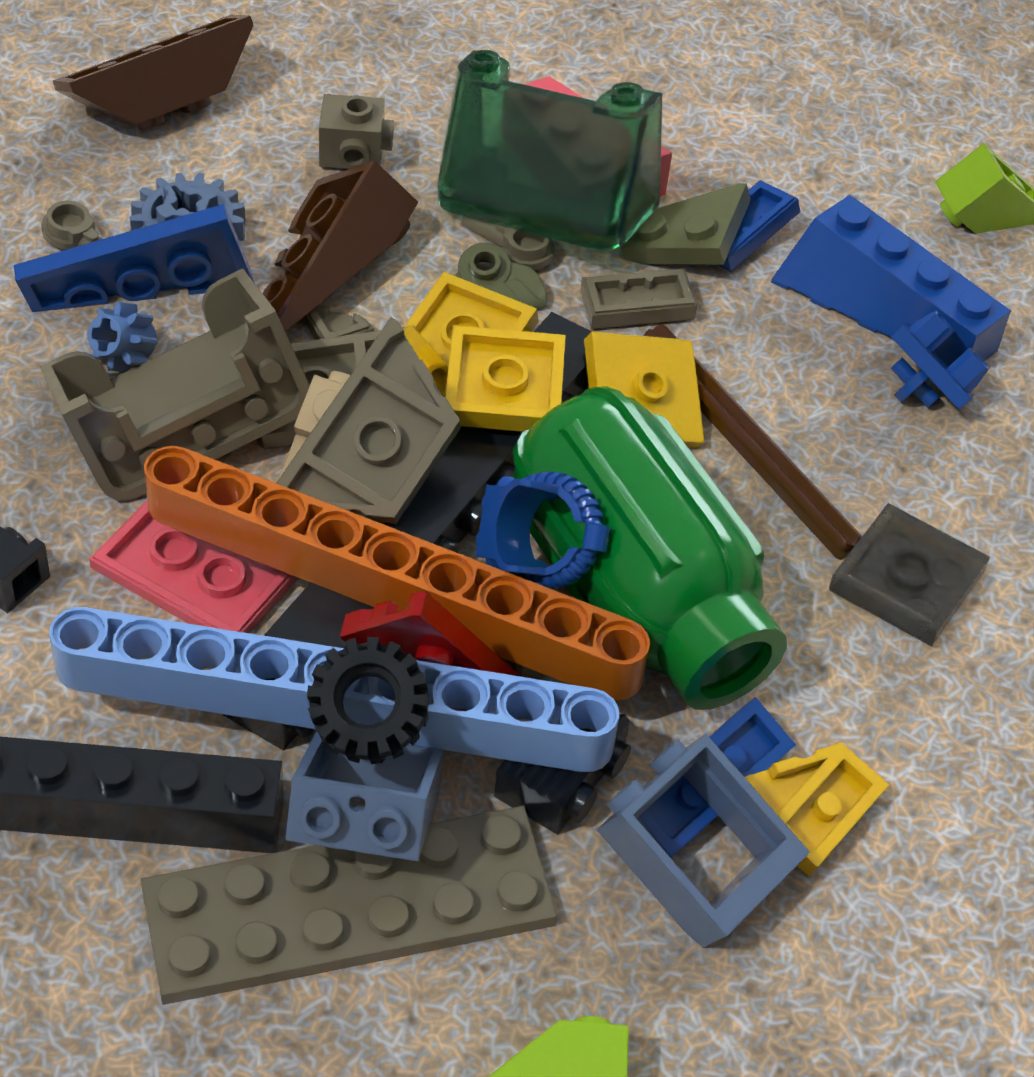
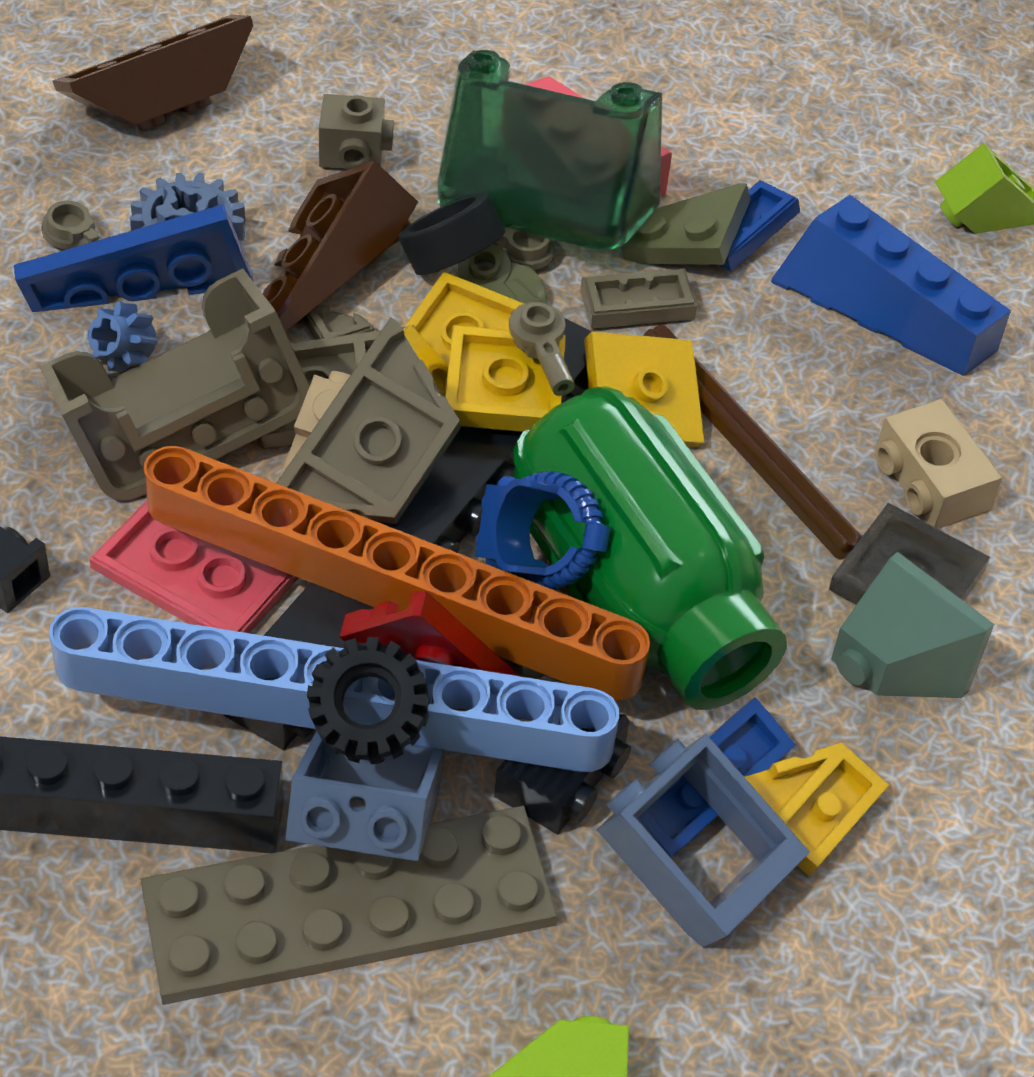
(451, 233): none -> black tyre
(537, 332): none -> dark tan plate
(911, 636): none -> sand green slope
(937, 464): none -> tan brick
(953, 380): blue hips -> none

